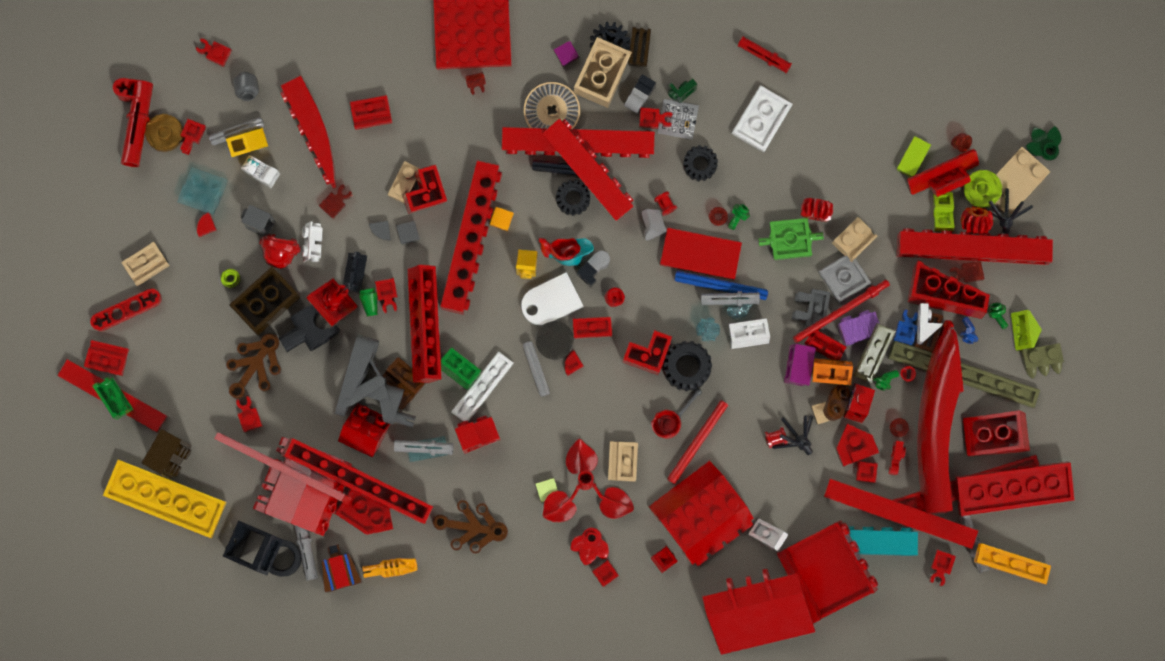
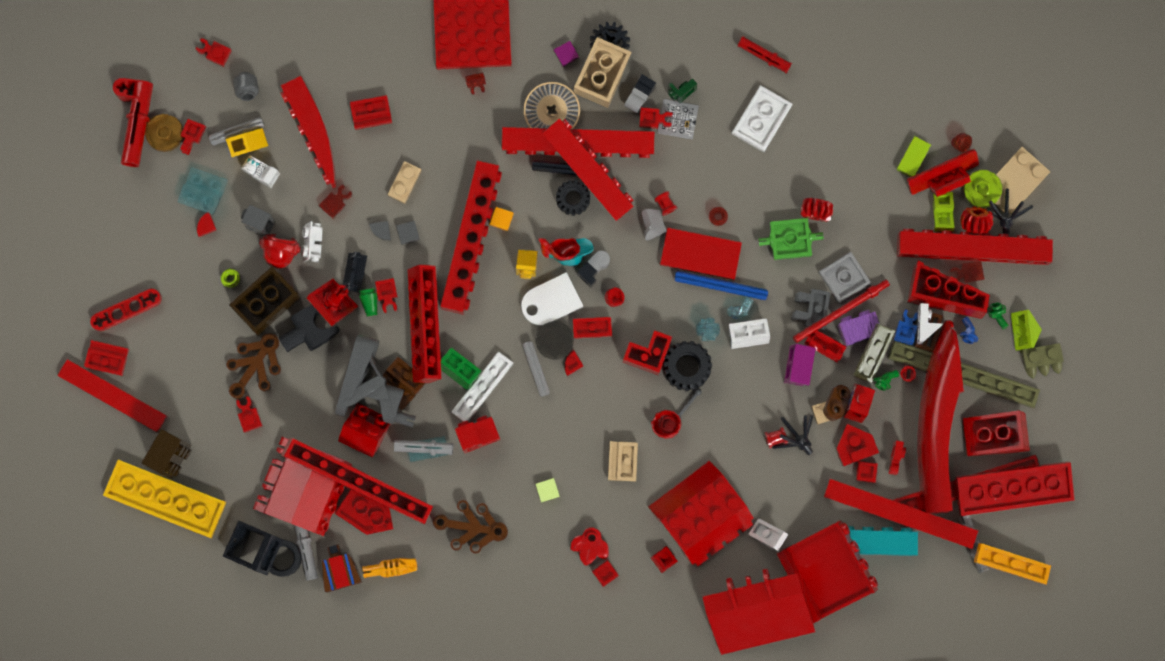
(113, 398): green hinge -> none
(145, 264): tan plate -> none
(283, 468): tile -> none
(429, 193): red brick -> none
(584, 460): red plant -> none
(641, 31): dark brown tile -> none
(697, 442): red piece -> none
(700, 152): black tyre -> none
(707, 299): light grey pin -> none
(740, 212): green plate -> none
(832, 371): orange brick -> none
(854, 239): tan plate -> none
(905, 427): clear red plate -> none
(943, 565): red plate -> none
(1043, 141): dark green plate -> none

